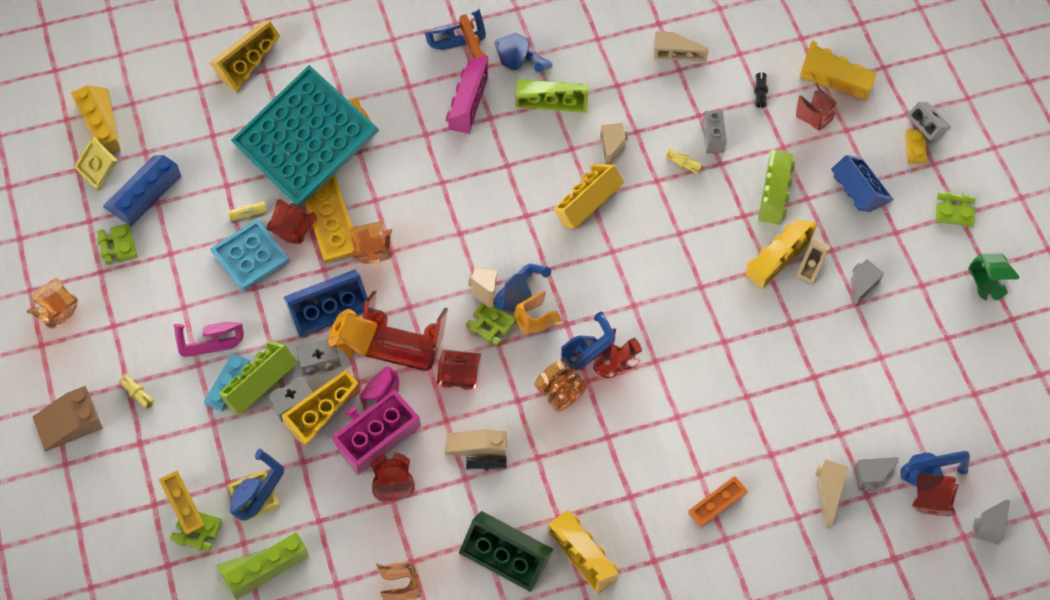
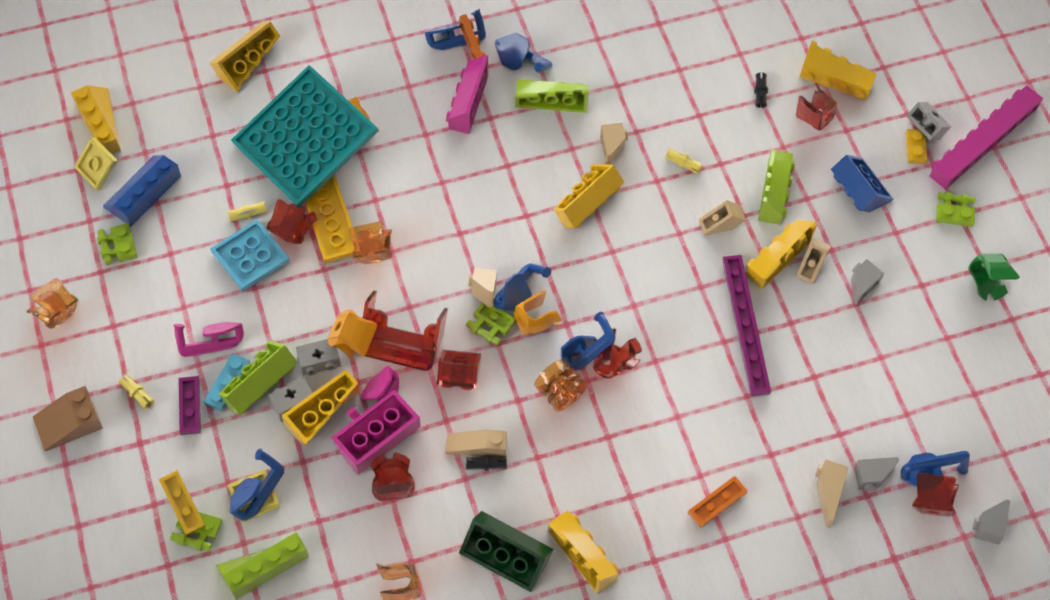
(189, 405): none -> magenta plate
(323, 302): blue slope -> none
(676, 47): tan slope -> none
(714, 131): light grey brick -> none
(722, 218): none -> tan slope
(746, 326): none -> magenta plate
(985, 137): none -> dark pink brick

